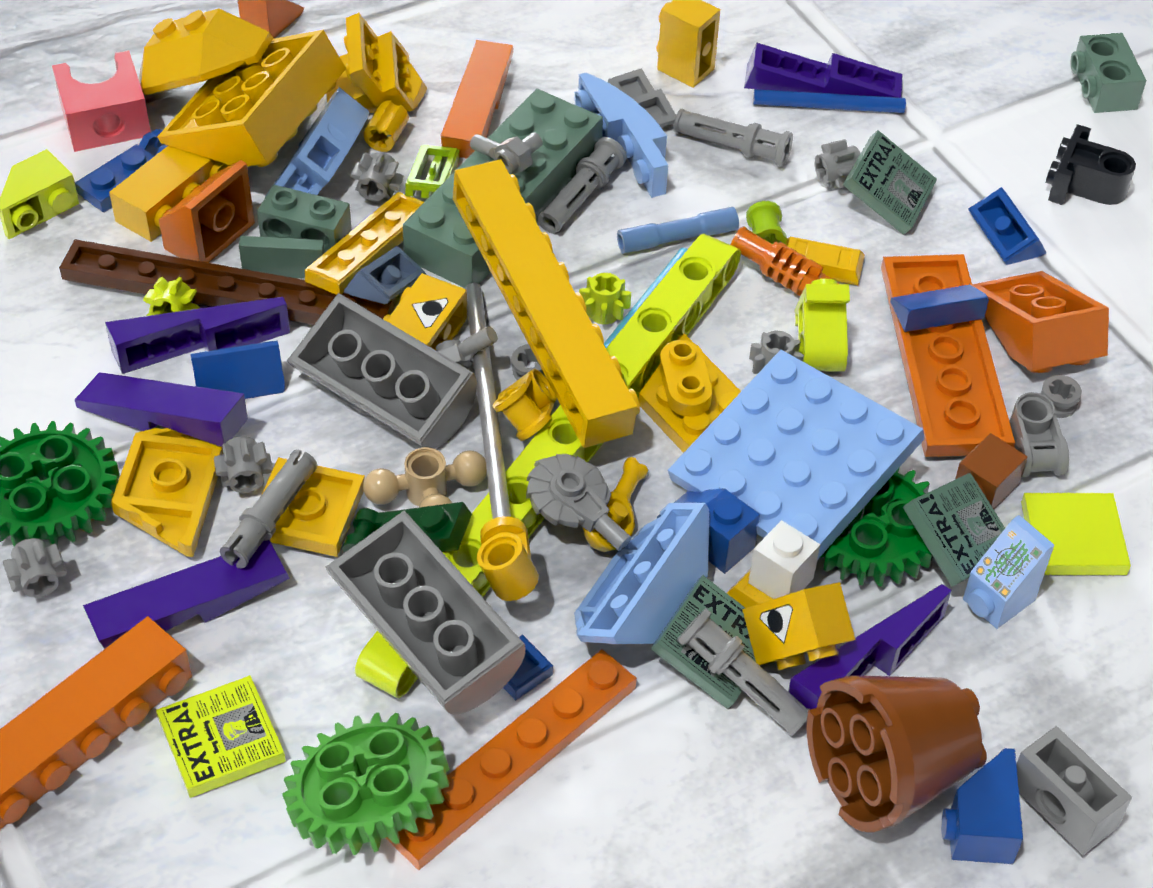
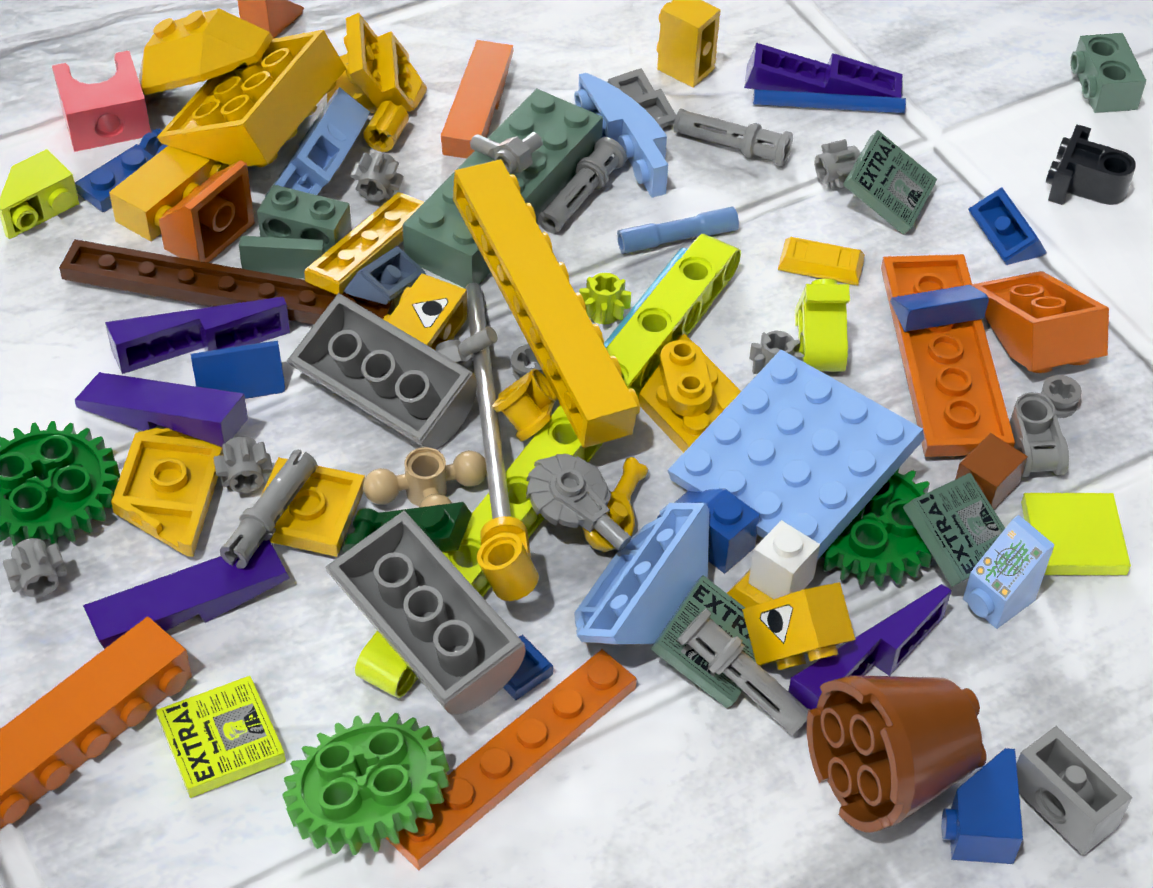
(170, 297): neon yellow gear -> none
(430, 184): lime tile -> none
(765, 221): lime bush -> none
(778, 261): orange hinge -> none

